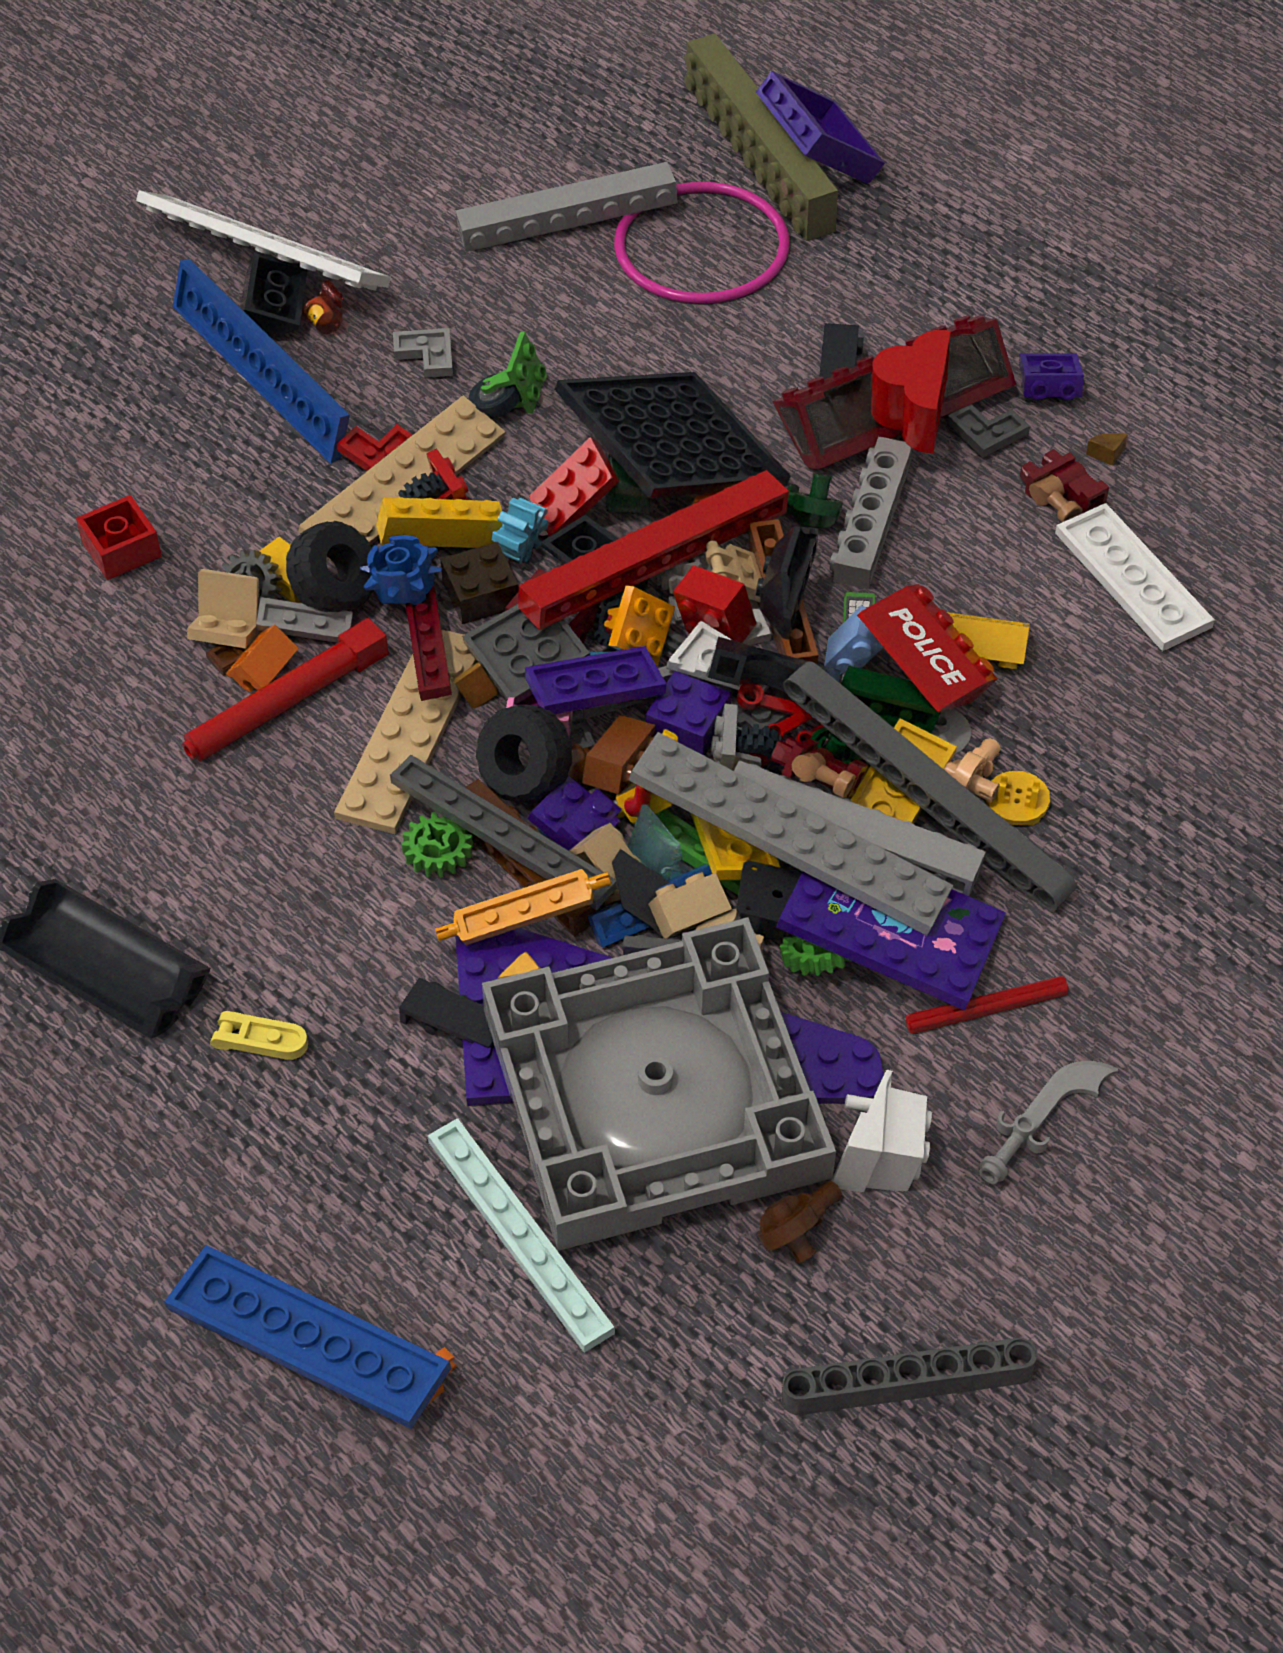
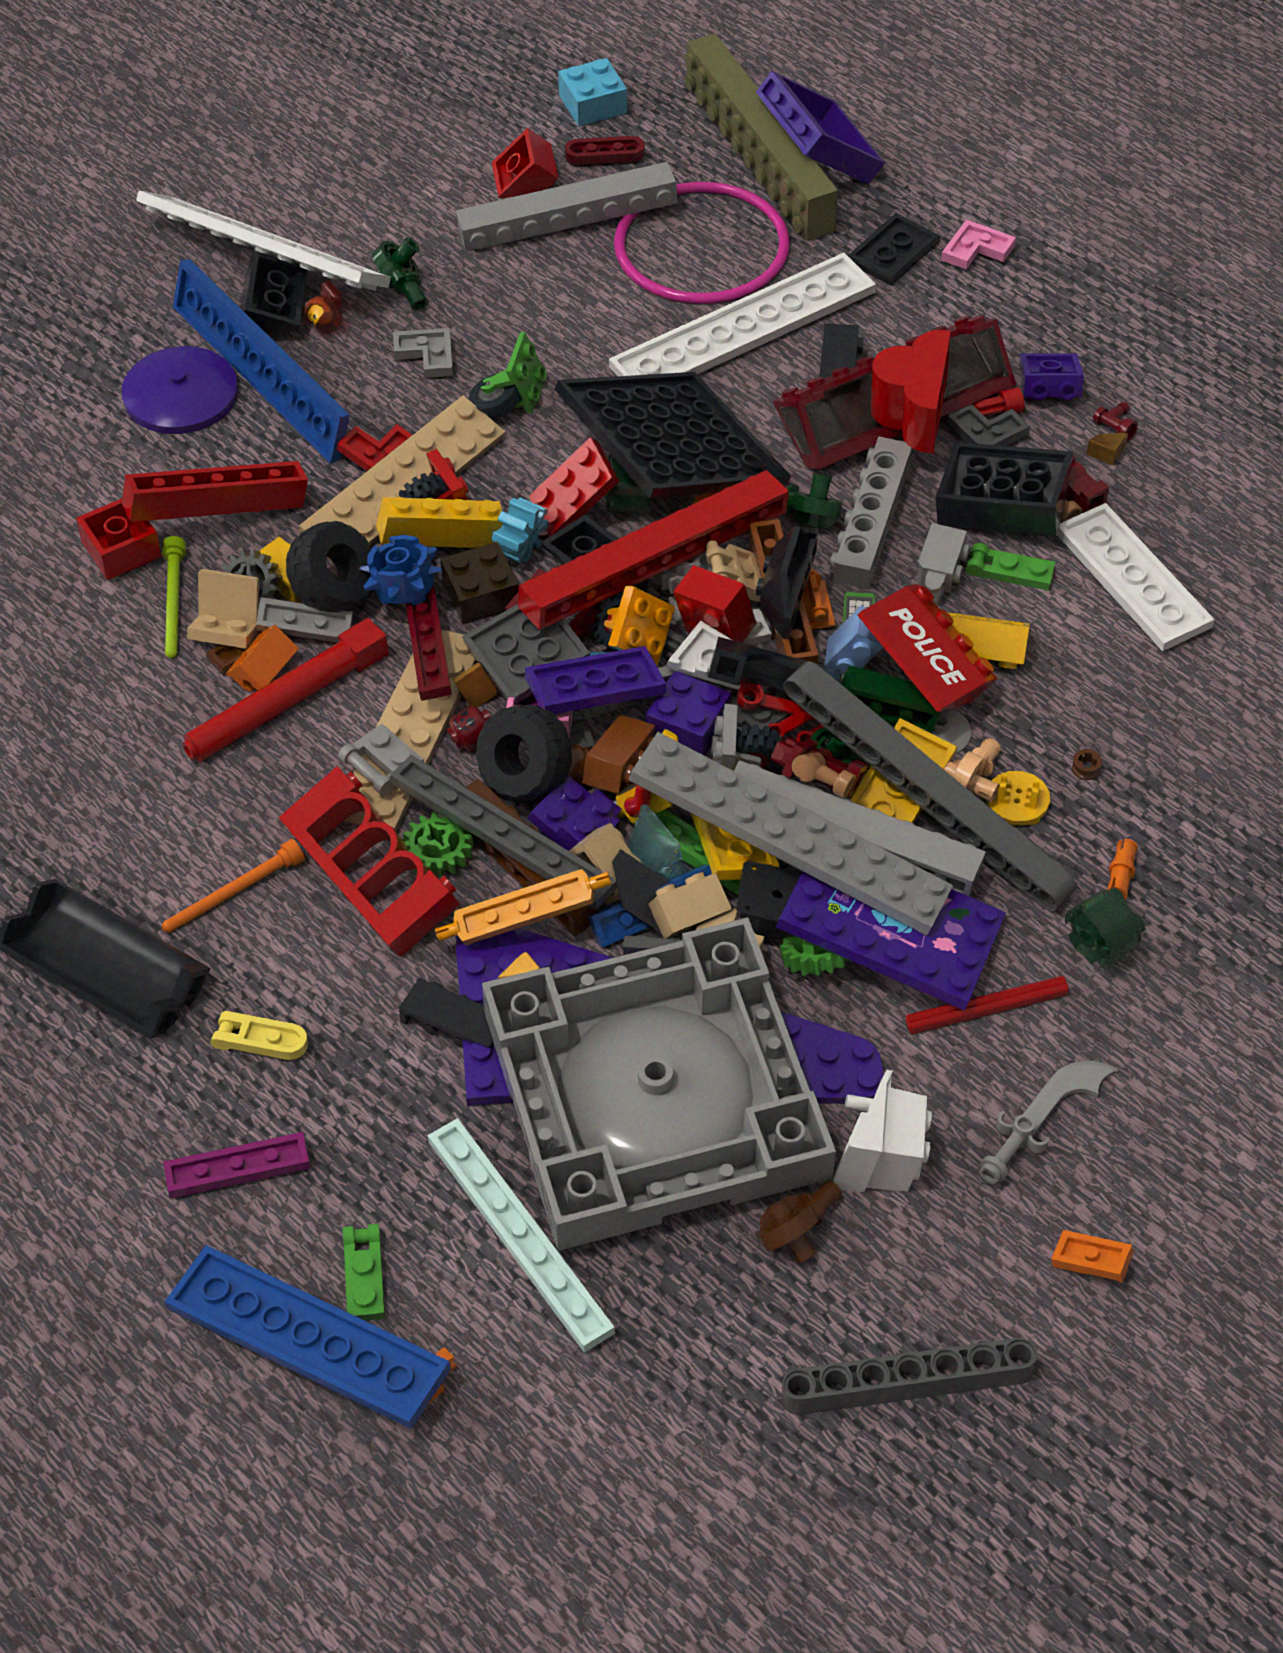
(173, 551): none -> lime piece
(179, 390): none -> dark purple dish
(214, 491): none -> red brick
(236, 1165): none -> magenta plate
(287, 855): none -> orange piece
(364, 1273): none -> bright green plate
(383, 749): none -> light grey plate
(399, 265): none -> dark green pin
(415, 910): none -> red fence
(466, 727): none -> dark red head
(525, 166): none -> red slope
(592, 92): none -> medium azure brick
(604, 150): none -> dark red plate
(749, 321): none -> white plate
(817, 602): none -> orange hinge
(894, 249): none -> black tile
(941, 560): none -> light grey hinge
(976, 239): none -> bright pink plate
(1004, 402): none -> red piece
(1004, 488): none -> black slope
(1010, 567): none -> bright green plate
(1088, 756): none -> reddish brown bush
(1092, 1255): none -> orange plate
(1104, 927): none -> clear green brick
(1111, 419): none -> dark red piece
(1122, 866): none -> orange pin

